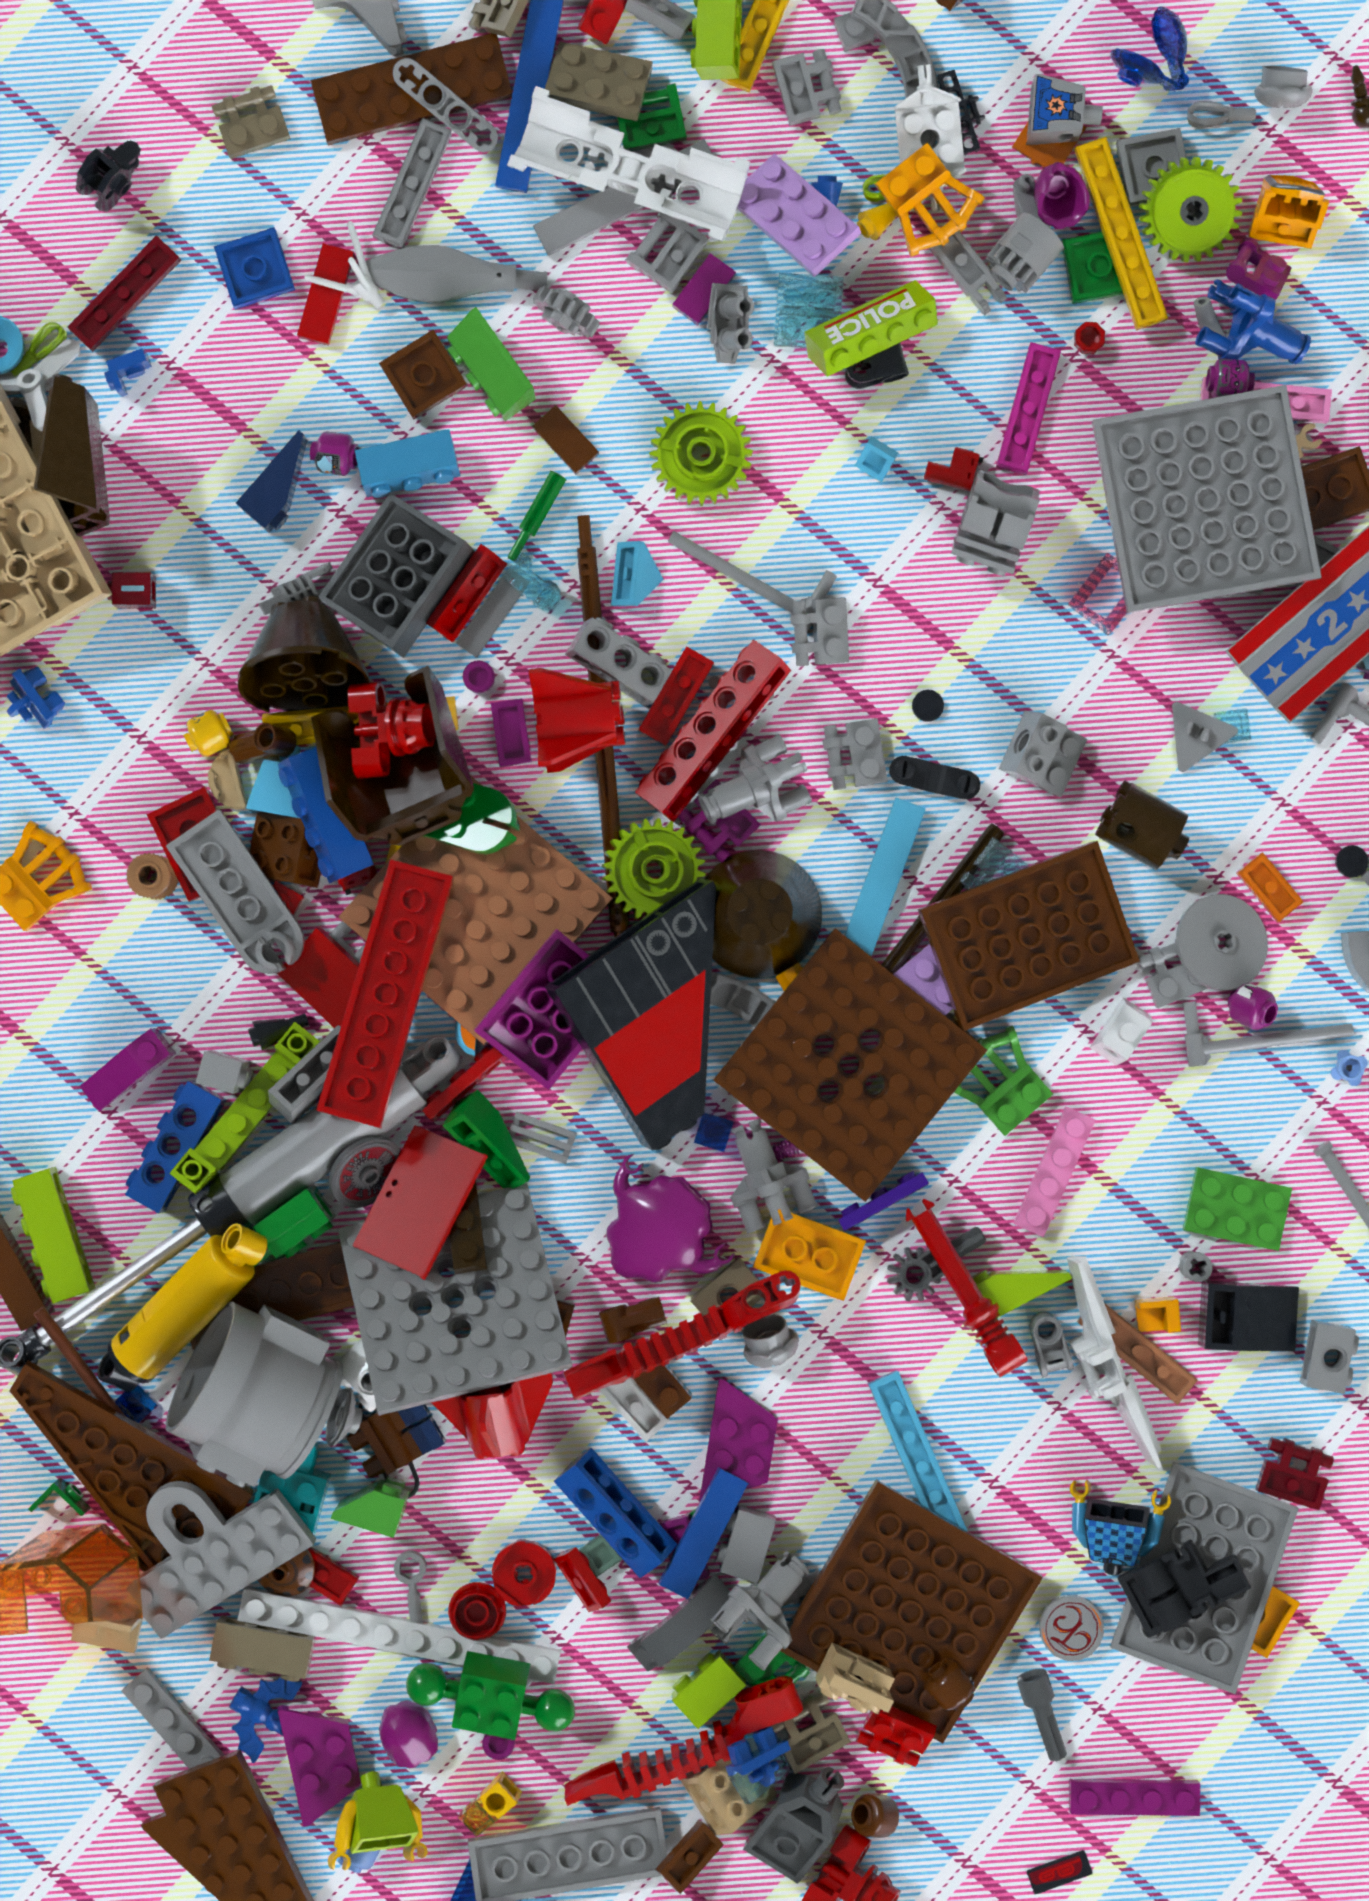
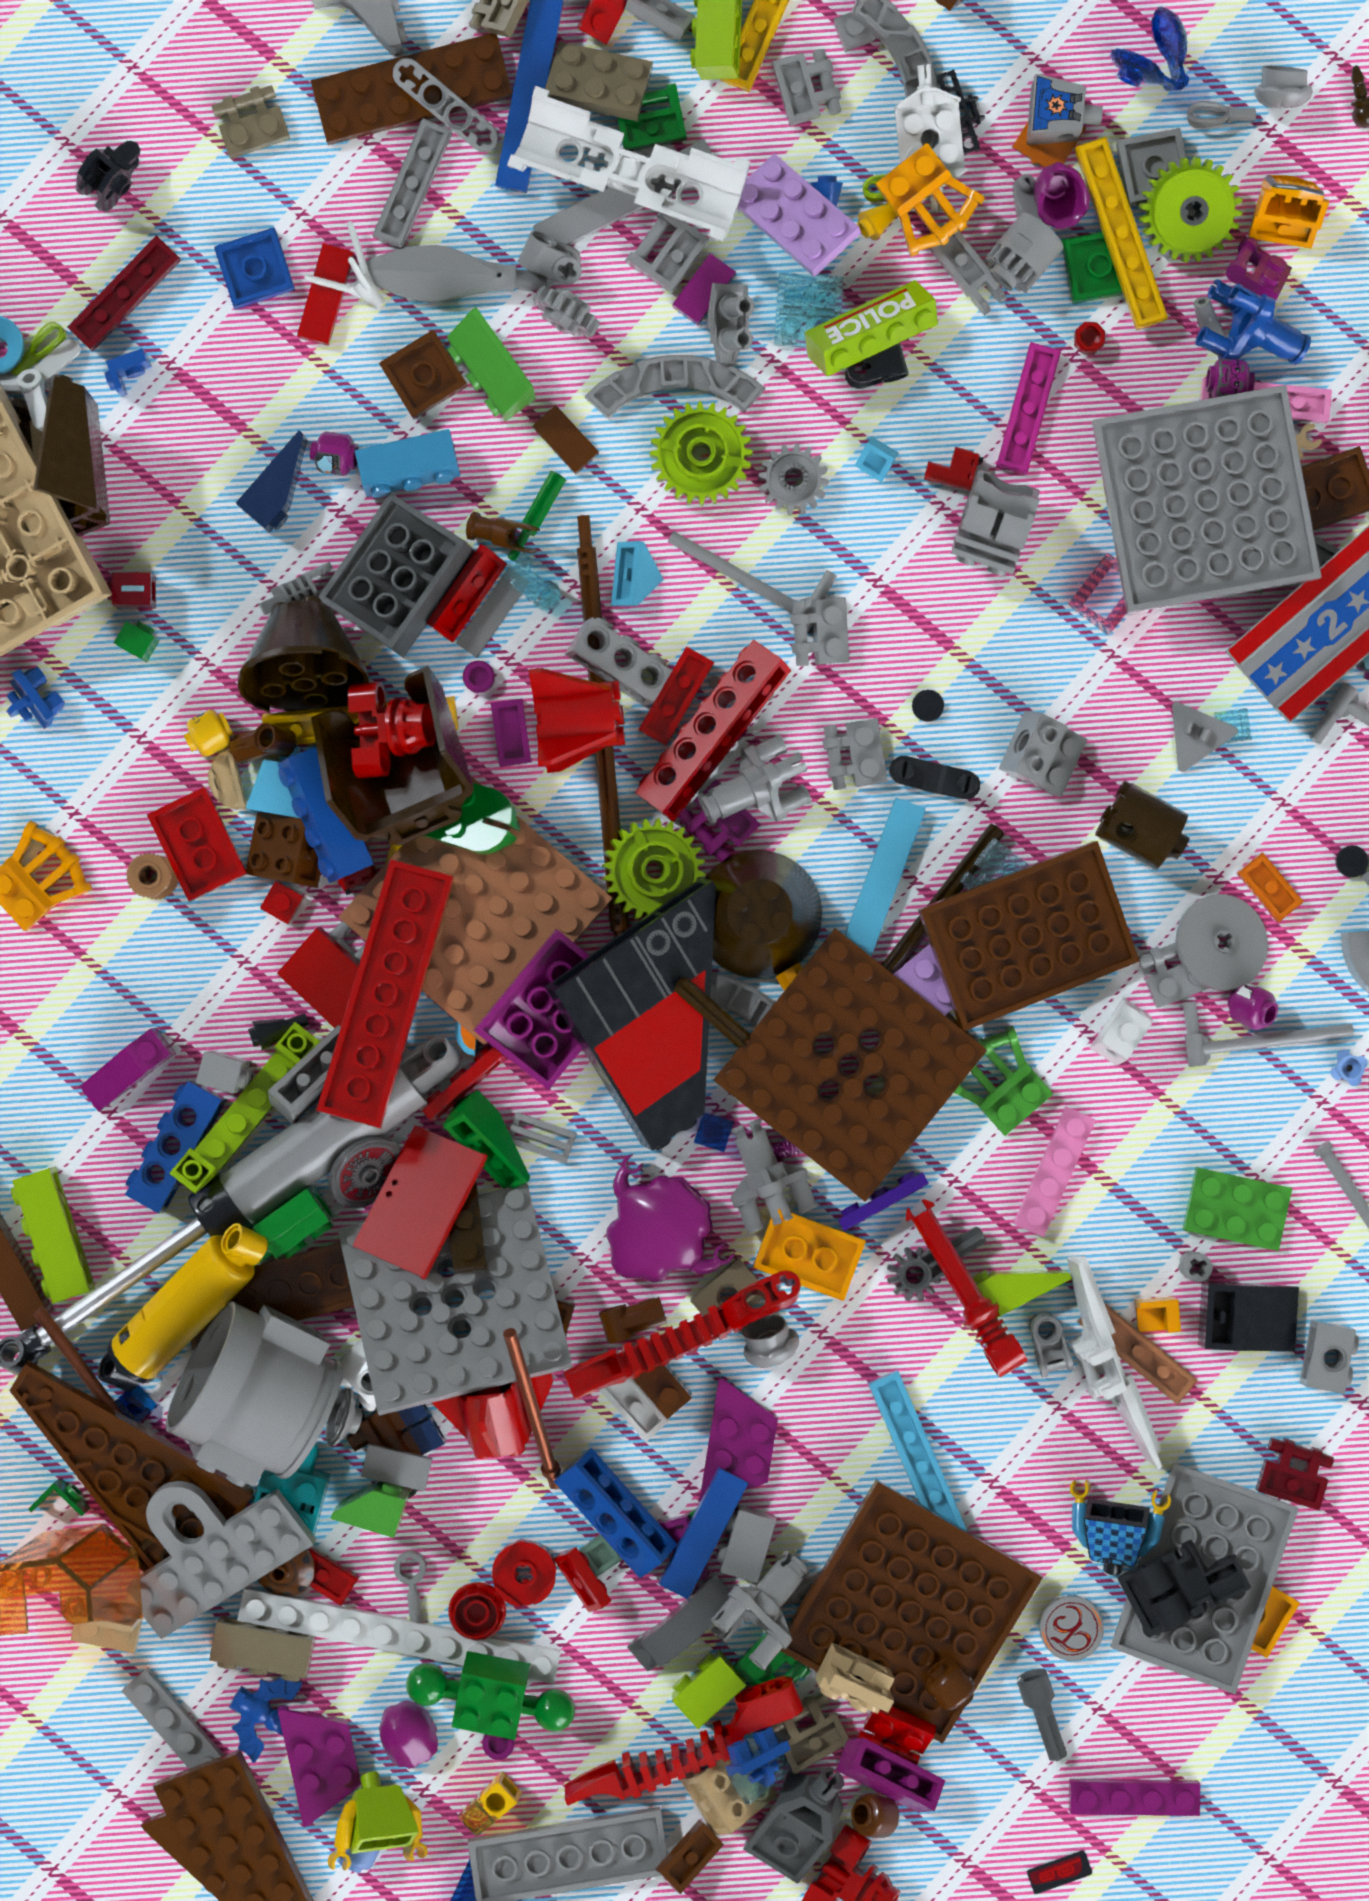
(137, 640): none -> green plate
(238, 894): light grey plate -> none
(396, 1467): none -> light grey tile
(499, 531): none -> reddish brown piece
(547, 256): none -> light grey piece
(550, 1467): none -> copper bar
(674, 373): none -> light grey tile
(712, 1012): none -> dark brown axle
(789, 496): none -> light grey gear
(890, 1775): none -> magenta brick

